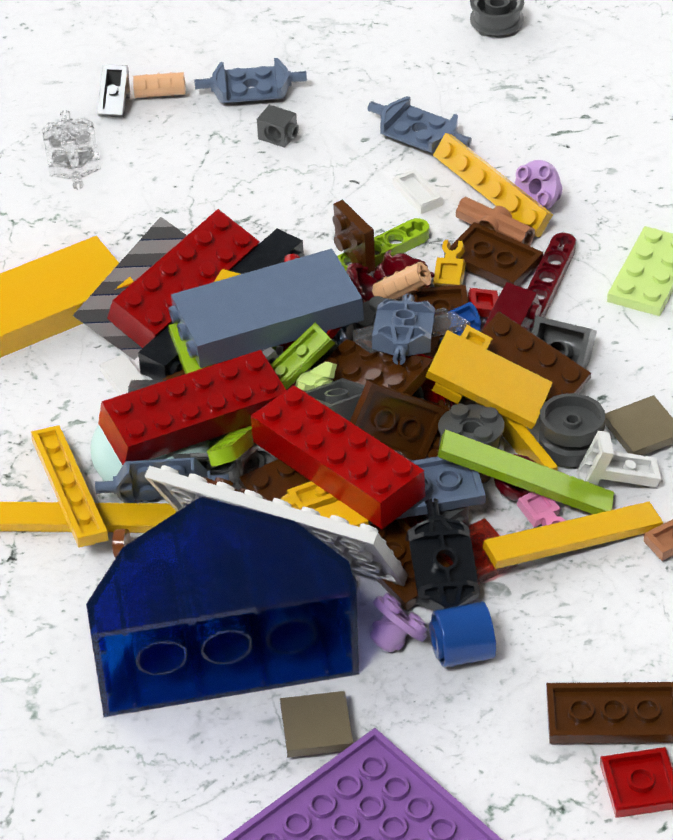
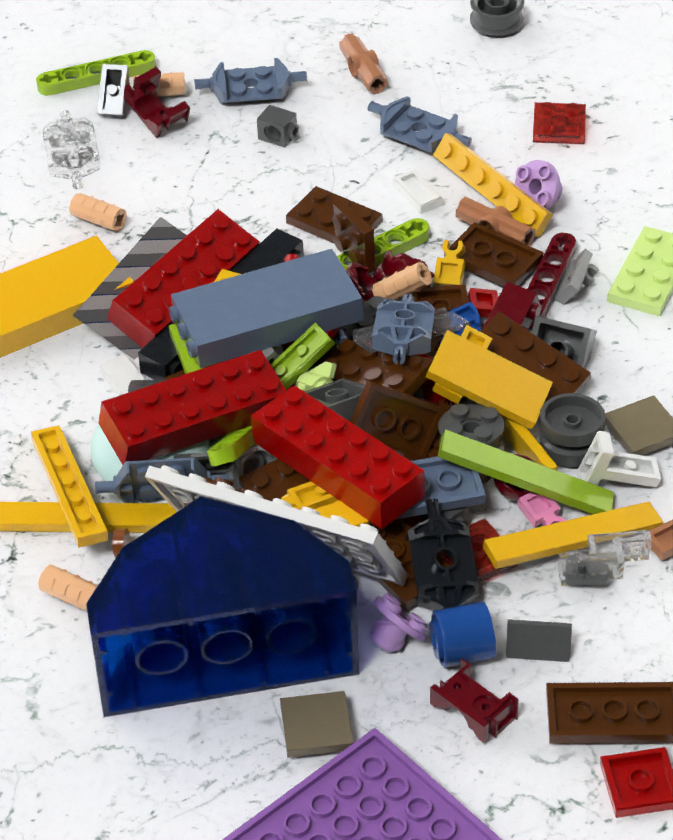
(57, 80): none -> lime beam
(66, 586): none -> light nougat axle
(98, 212): none -> light nougat axle
(148, 105): none -> dark red piece
(316, 212): none -> reddish brown plate
(363, 63): none -> nougat piece
(480, 707): none -> dark red piece
(538, 640): none -> dark grey slope
(559, 123): none -> clear red plate
(577, 276): none -> light grey plate
(603, 557): none -> clear plate

